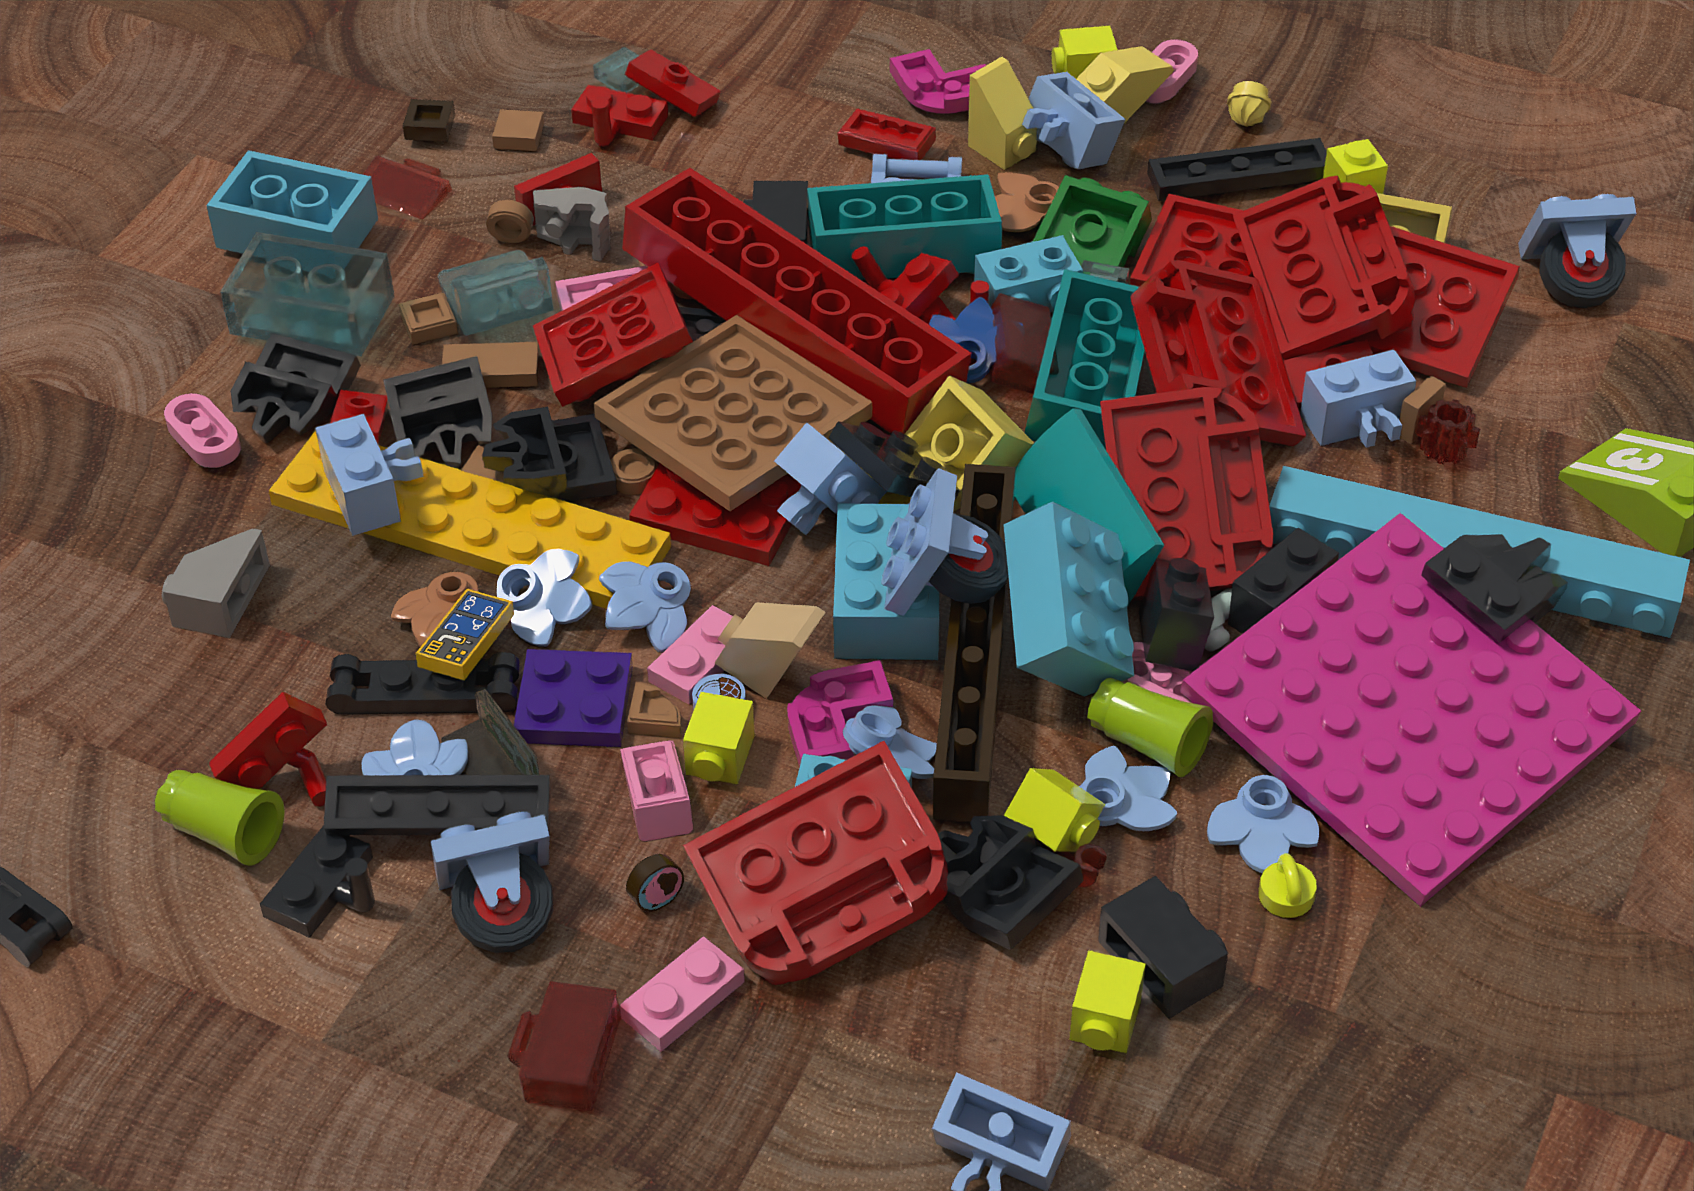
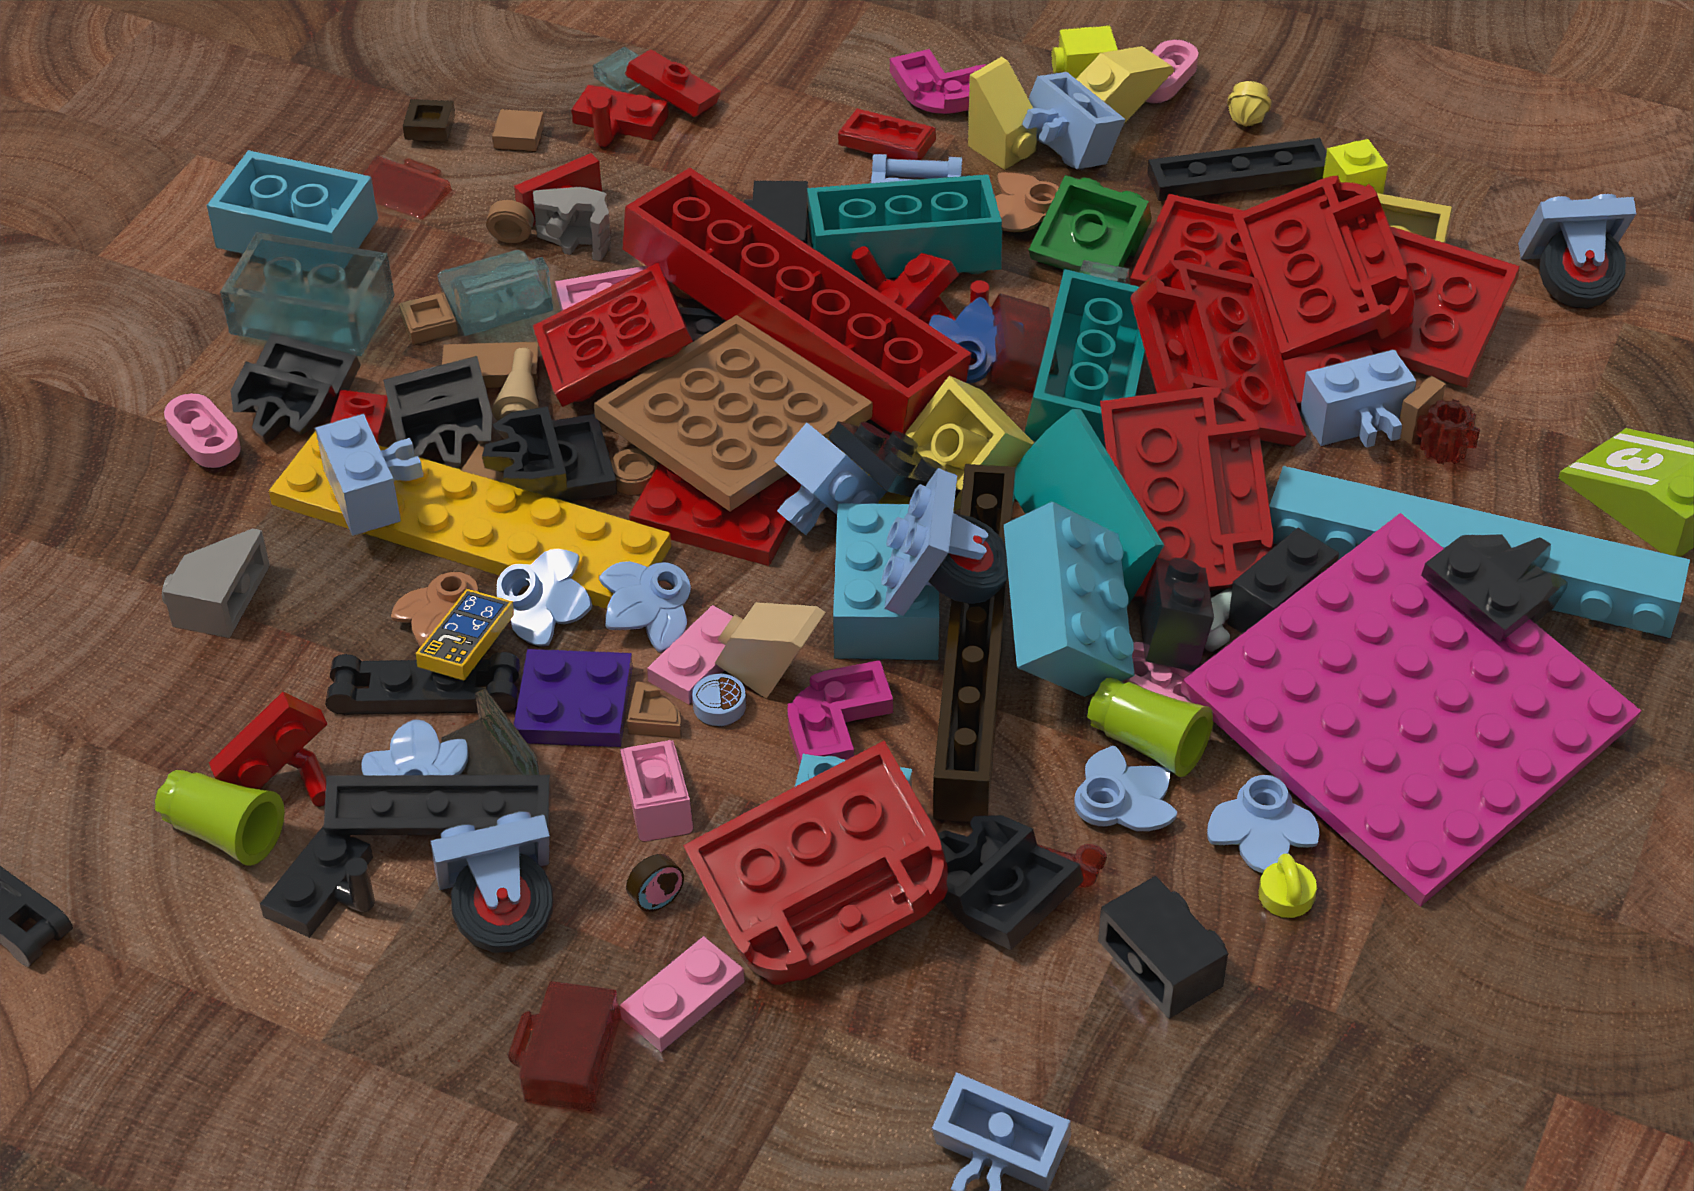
(519, 389): none -> tan cone
(718, 738): neon yellow brick -> none
(884, 724): light blue plate -> none
(1027, 270): medium azure brick -> none
(1056, 810): neon yellow brick -> none
(1107, 1002): neon yellow brick -> none

